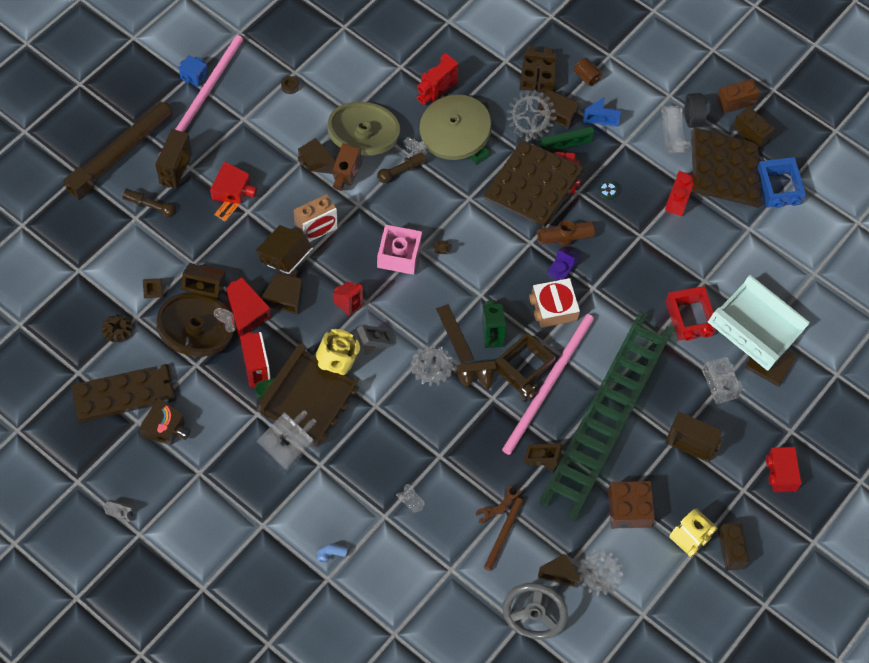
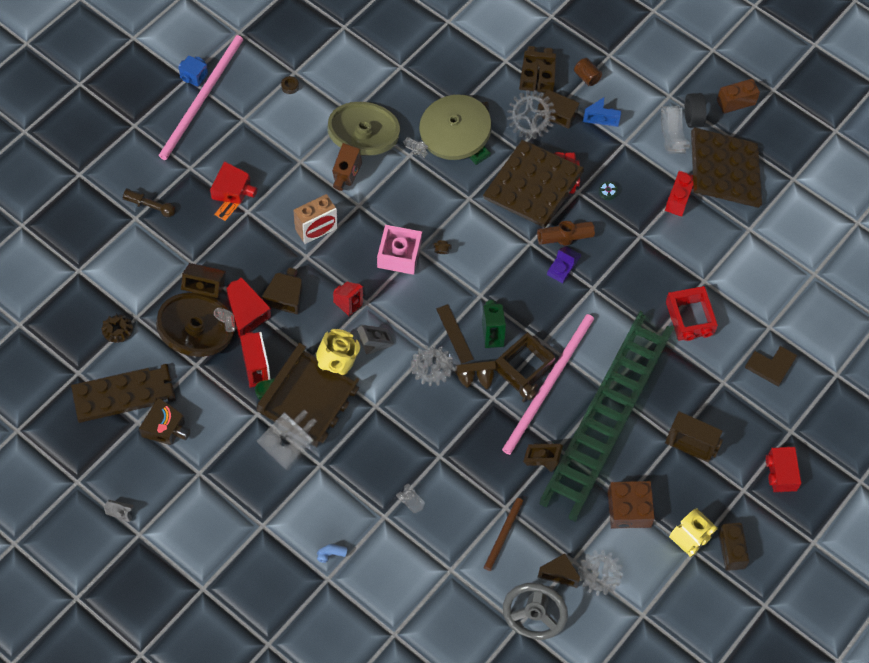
(83, 179): dark brown brick -> none
(152, 288): dark brown slope -> none
(173, 158): dark brown window -> none
(284, 249): dark brown piece -> none
(315, 157): dark brown slope -> none
(385, 175): dark brown pin -> none
(438, 80): red hips -> none
(500, 509): reddish brown piece -> none
(554, 303): piece -> none
(567, 139): dark green tile -> none
(717, 381): clear brick -> none
(753, 127): dark brown brick -> none
(758, 322): light aqua panel -> none
(779, 167): blue window -> none

